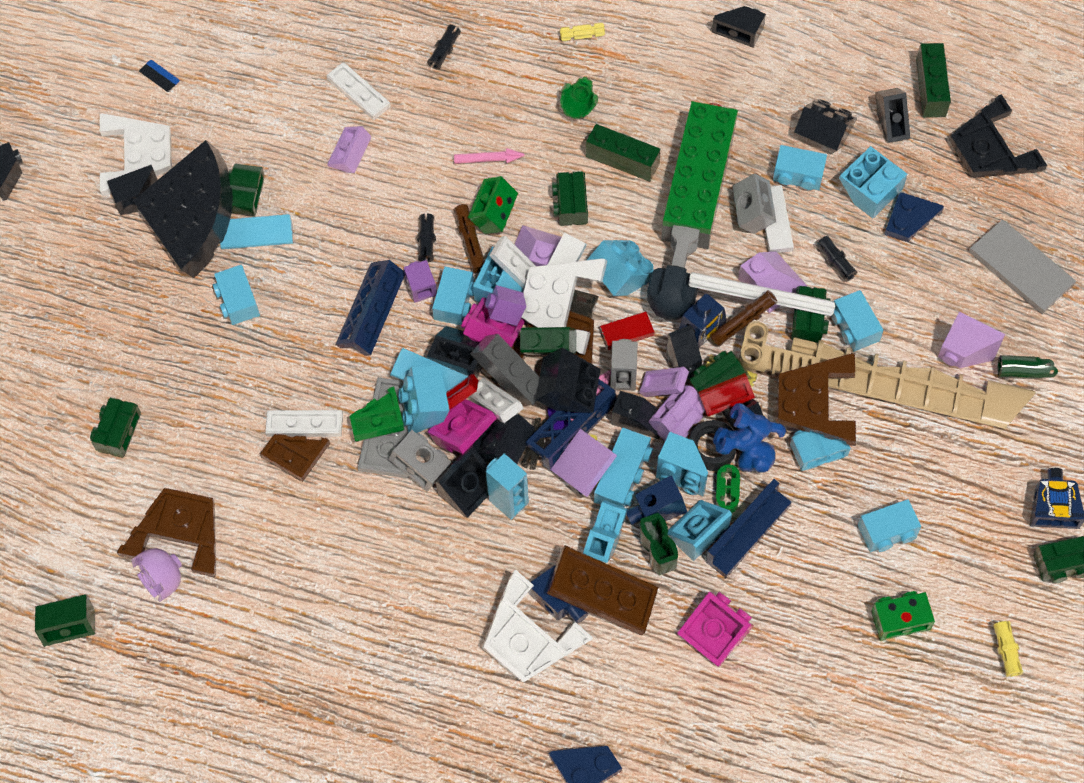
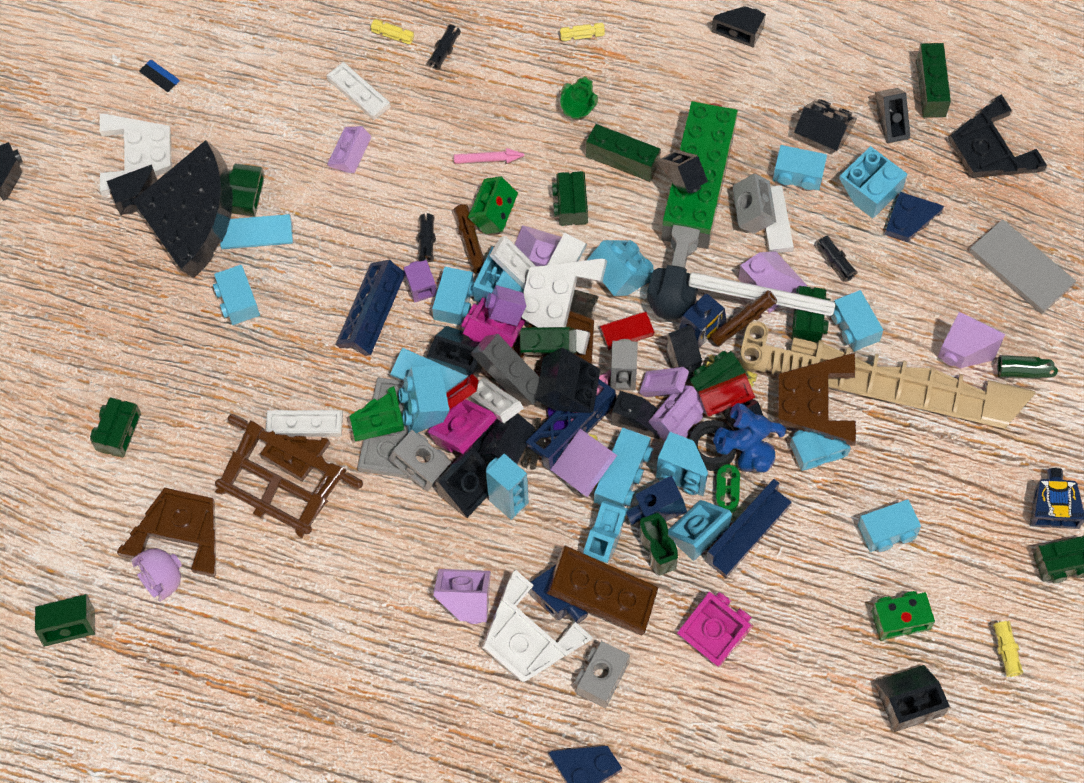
(315, 500): none -> reddish brown piece
(392, 31): none -> light yellow axle
(464, 593): none -> lavender slope
(602, 689): none -> light grey brick
(684, 170): none -> black slope
(912, 697): none -> black slope

